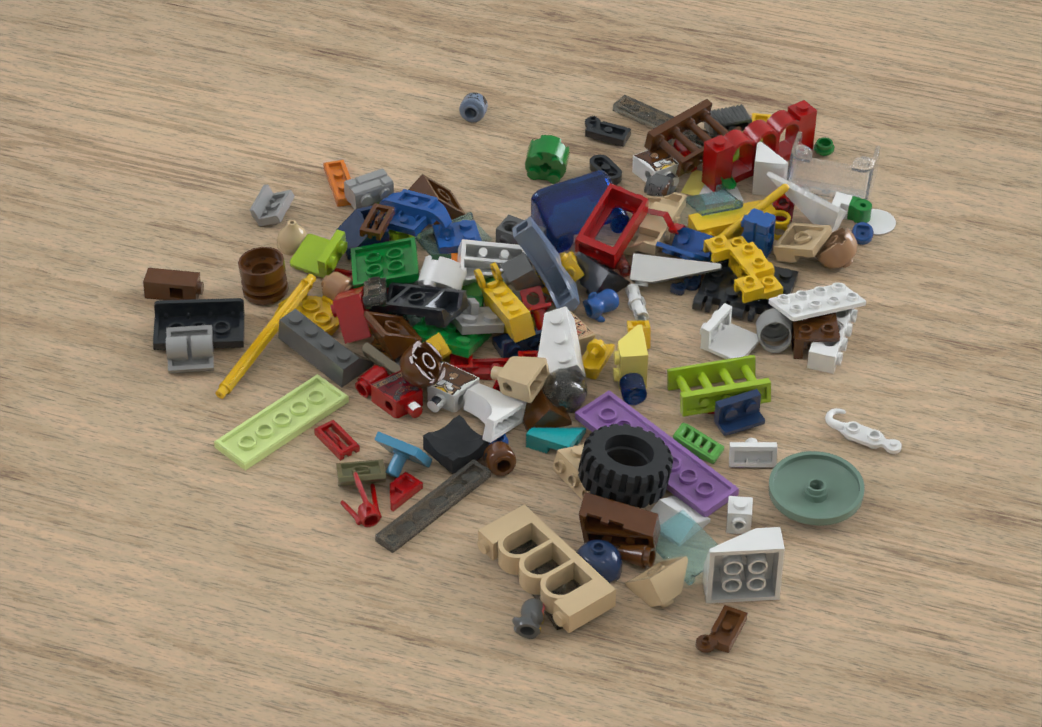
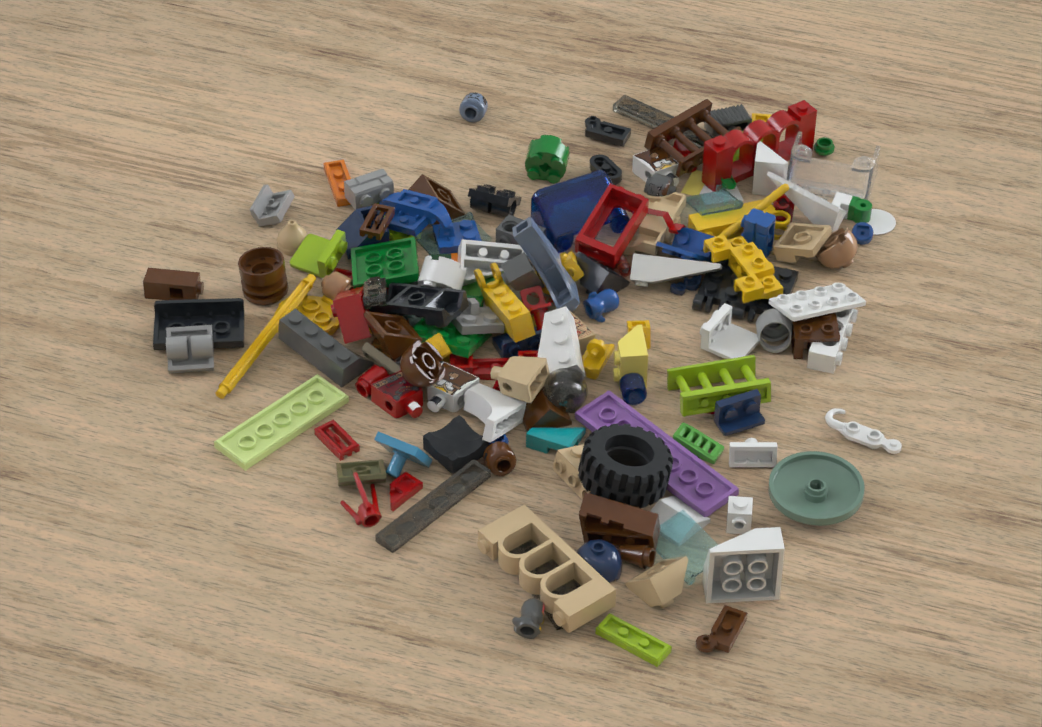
(488, 199): none -> black plate
(633, 640): none -> lime tile
(636, 302): white pin -> none

